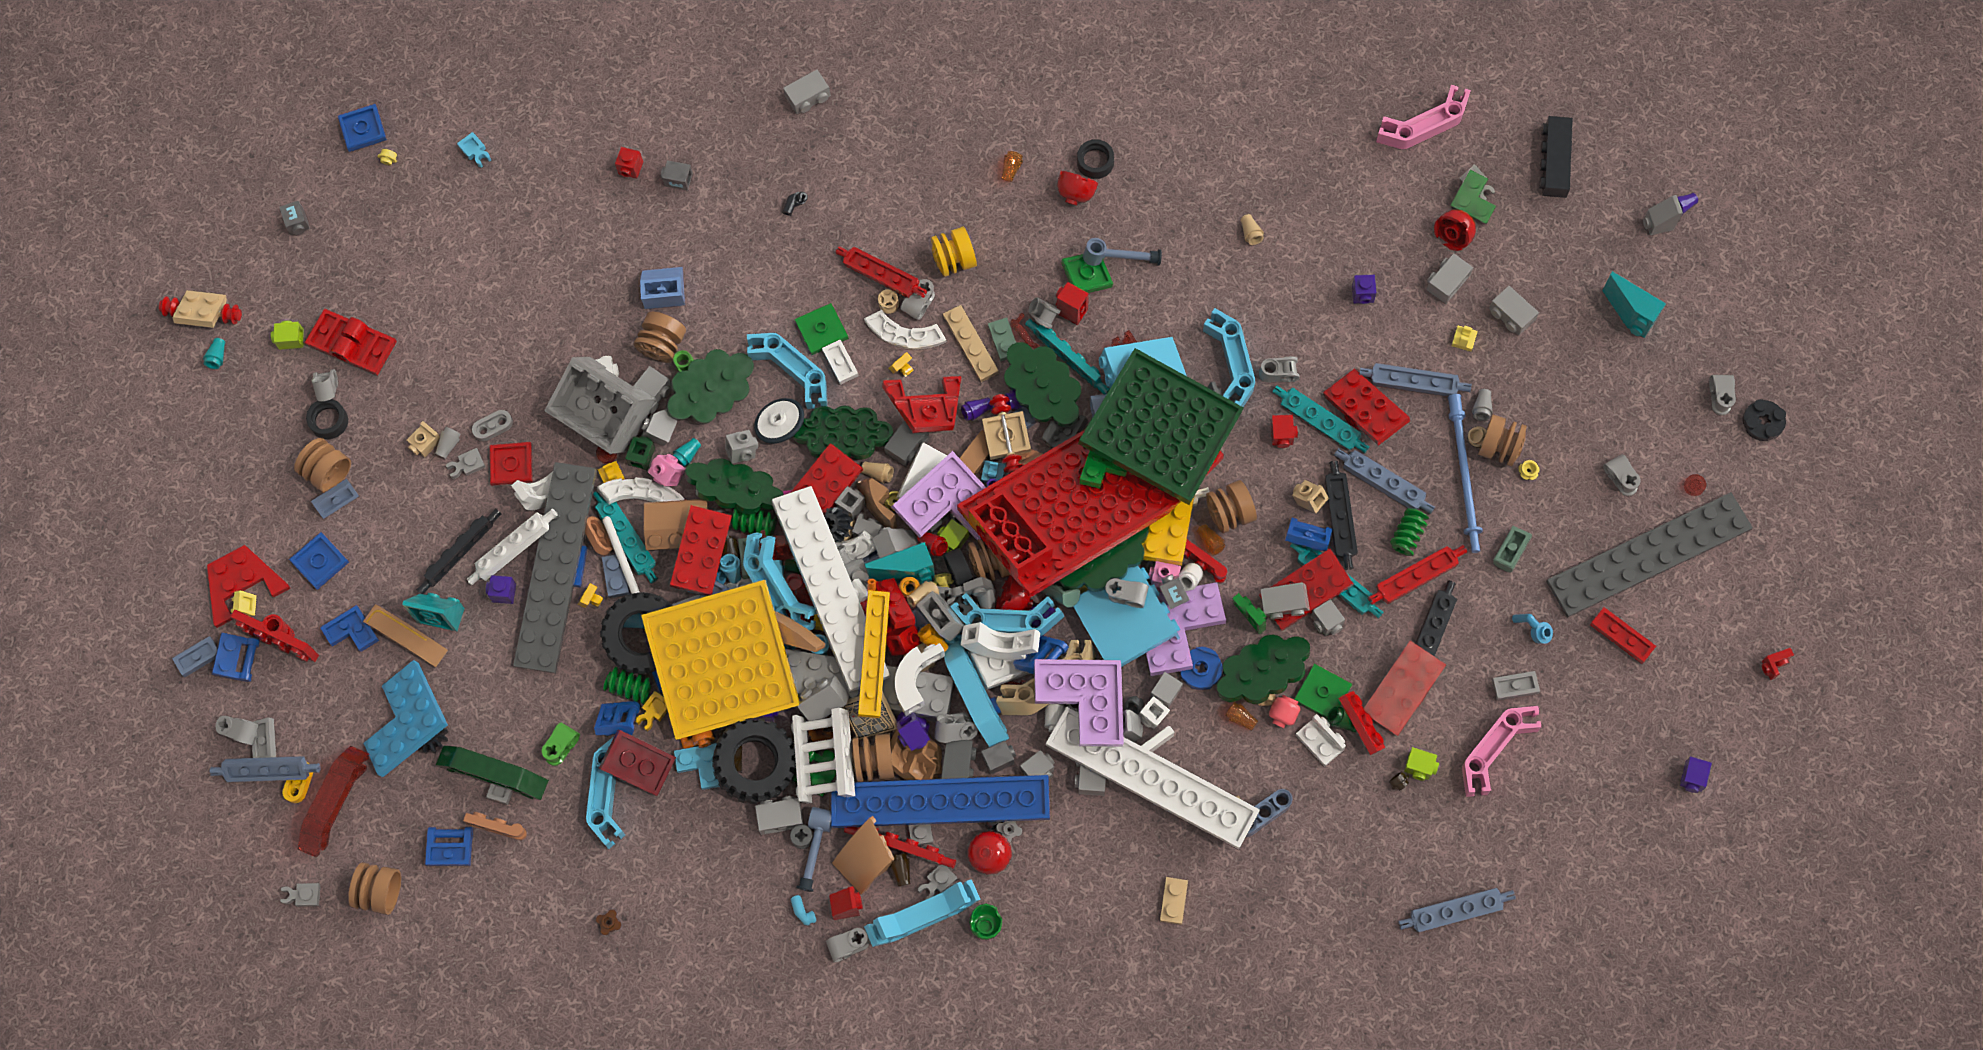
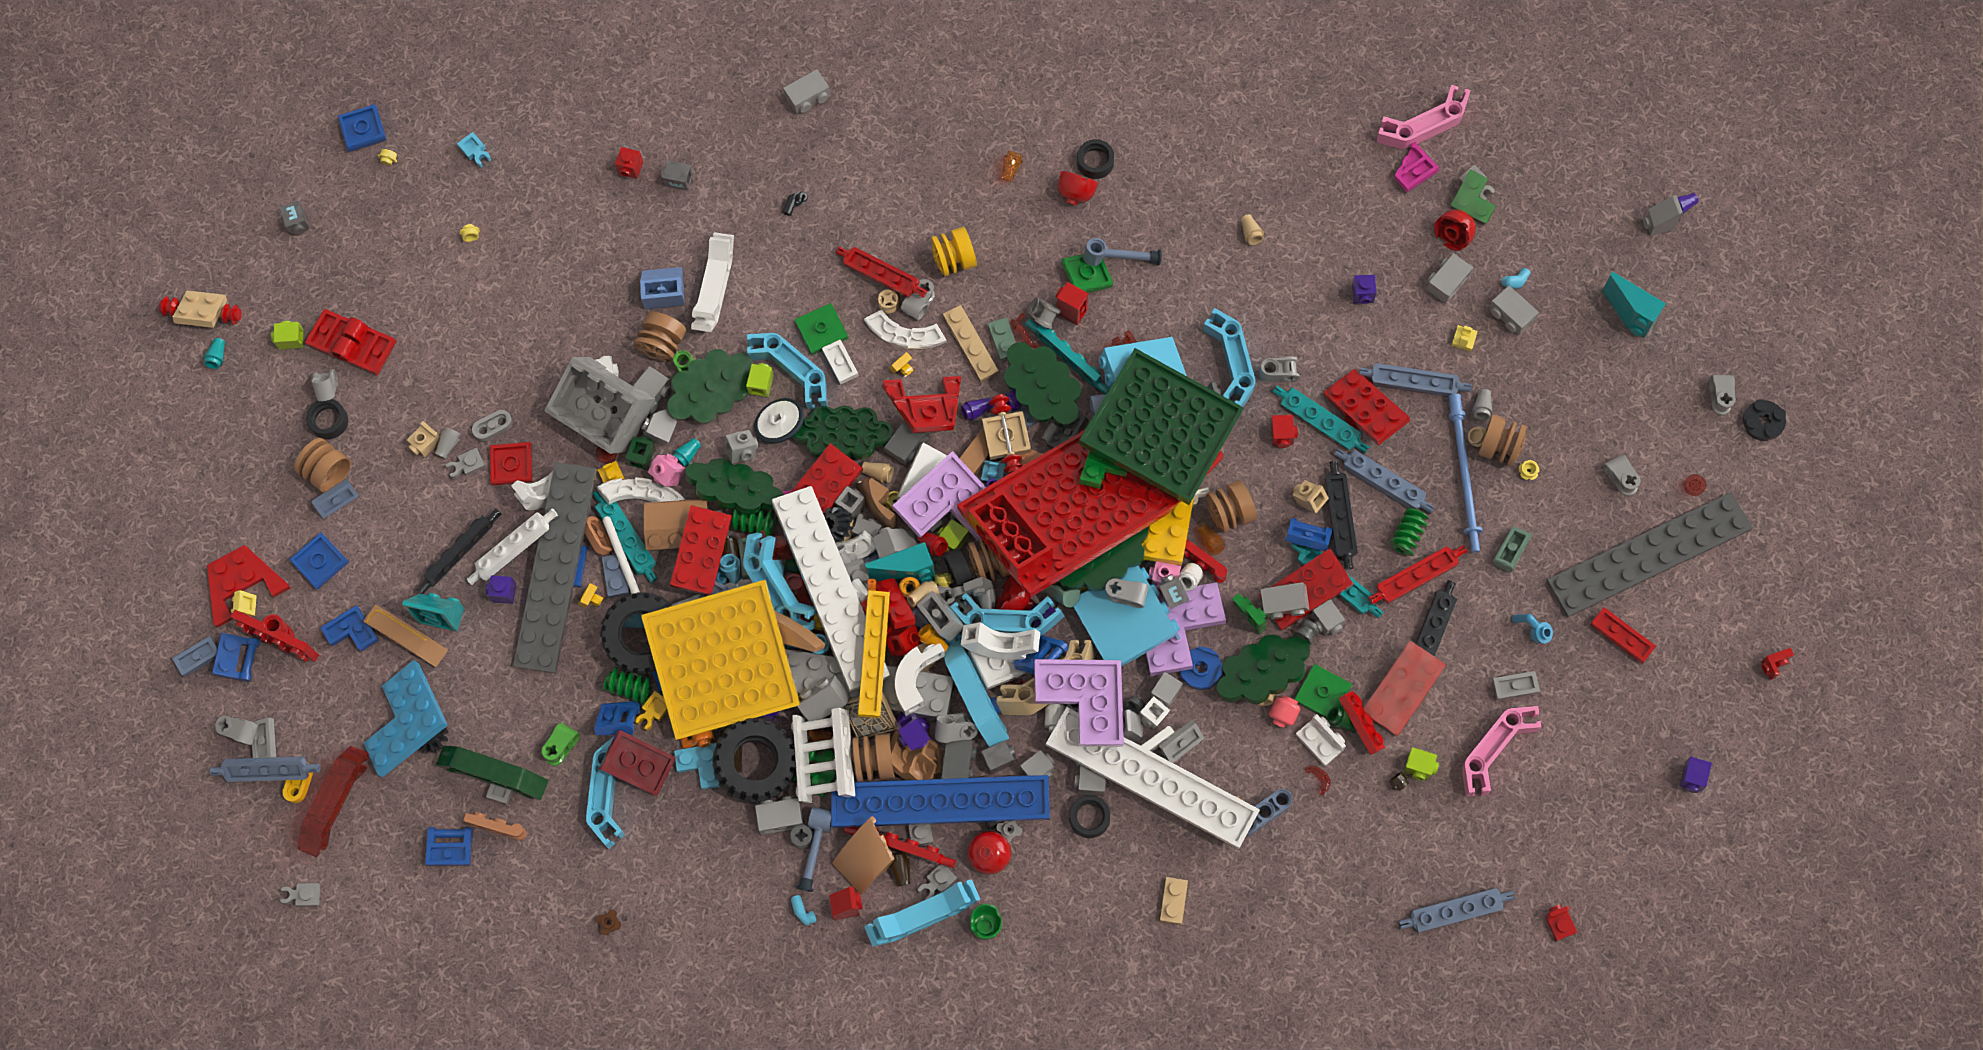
(374, 888): medium nougat wheel -> none
(469, 233): none -> light yellow plate
(714, 282): none -> white piece
(760, 380): none -> lime brick
(844, 945): light grey piece -> none
(1101, 804): none -> black tyre
(1181, 741): none -> light grey plate
(1240, 715): clear orange cone -> none
(1307, 630): none -> dark grey wheel
(1321, 775): none -> clear red piece
(1415, 168): none -> dark pink wing
(1516, 281): none -> medium azure arm
(1557, 156): black brick -> none
(1560, 922): none -> red bracket

